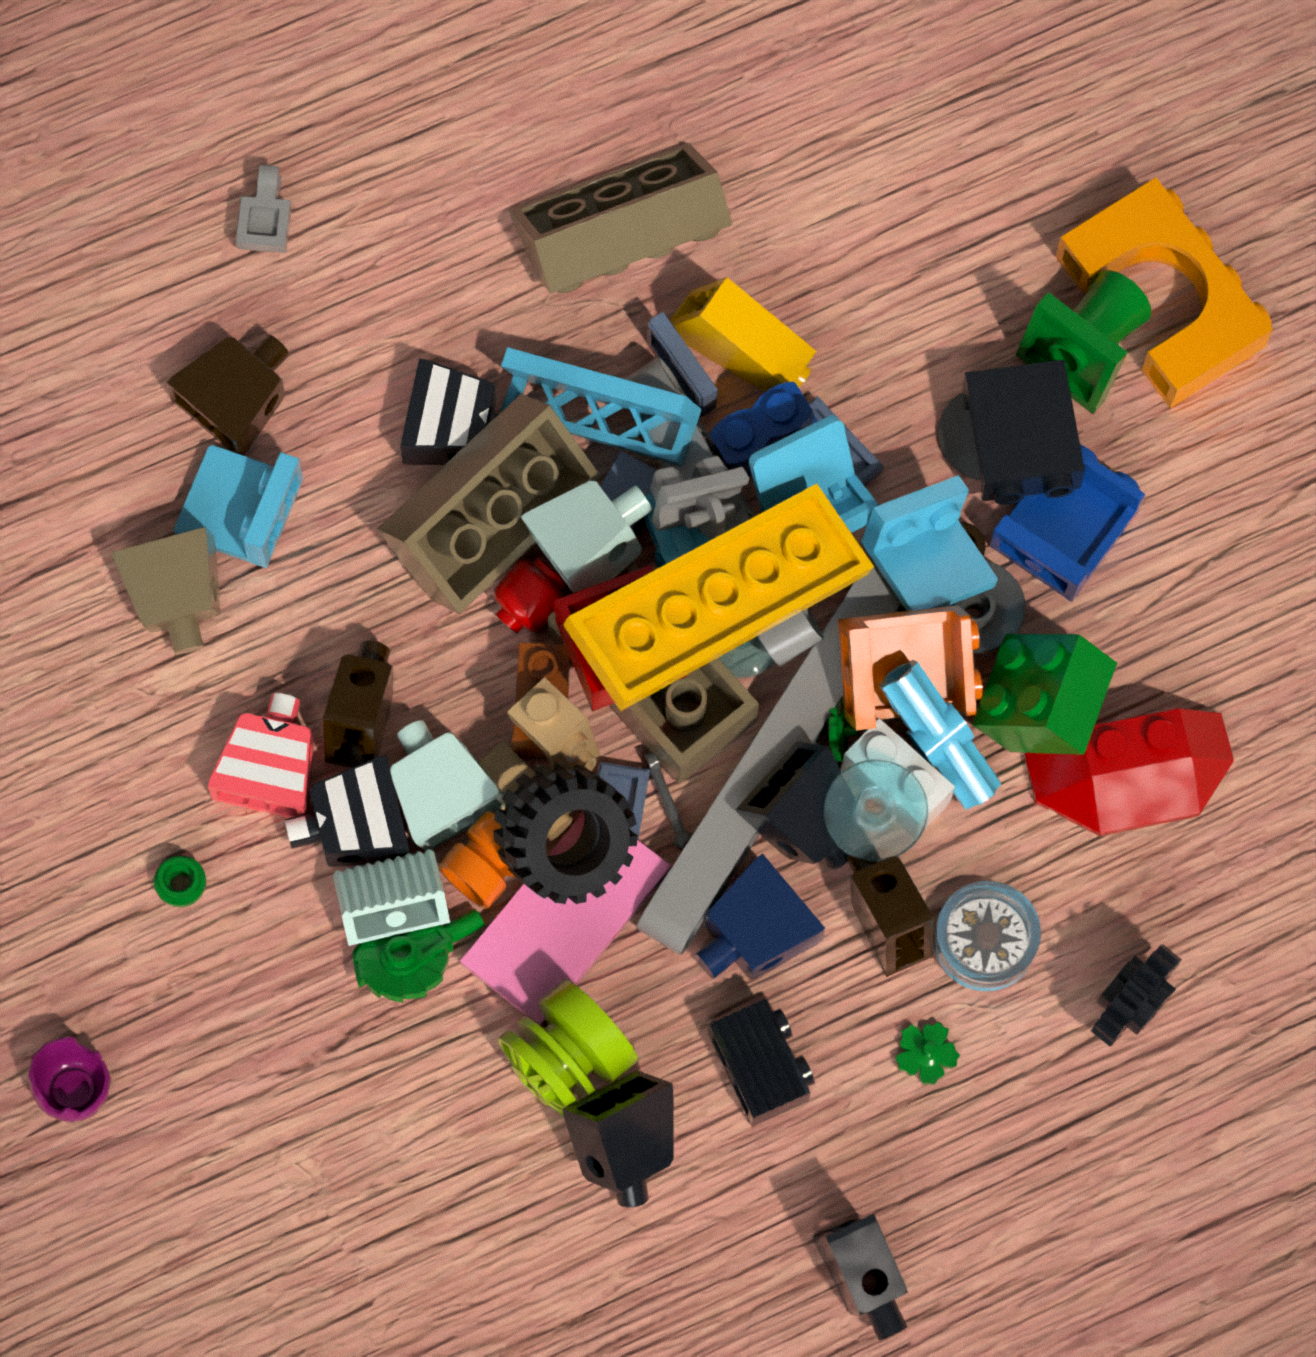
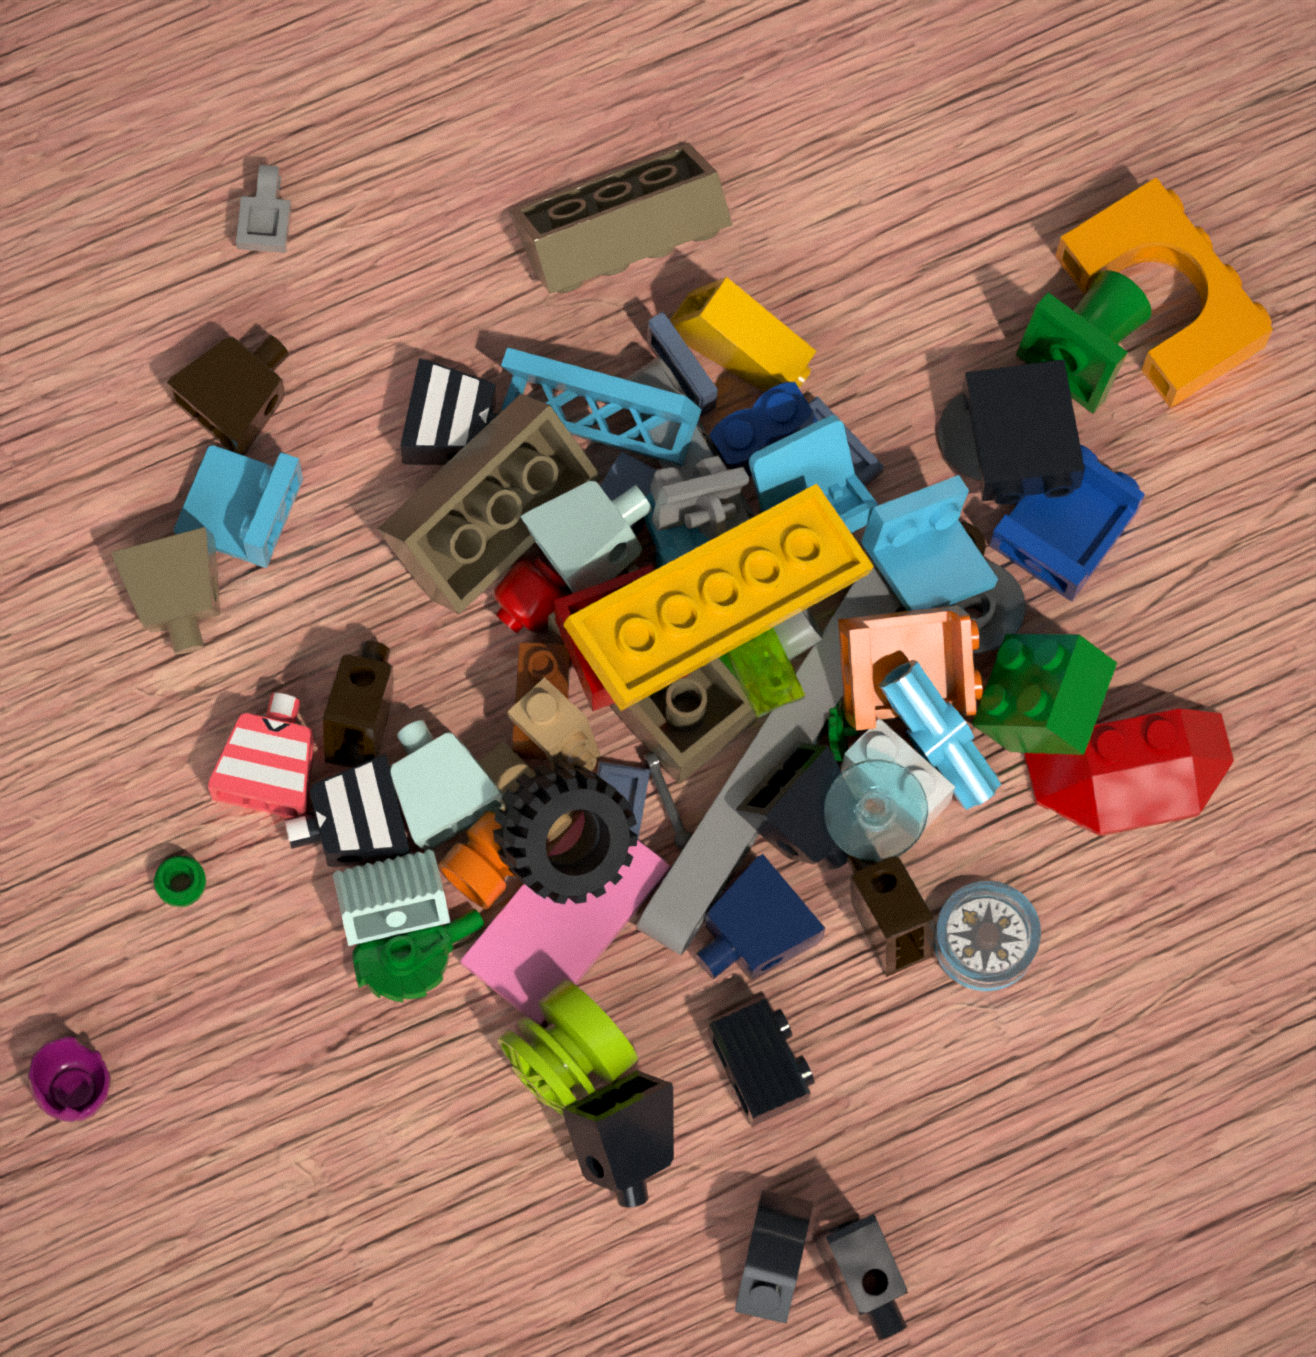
(765, 673): none -> clear neon green hips
(774, 1256): none -> black brick
(926, 1053): green plant -> none
(1136, 995): black gear -> none

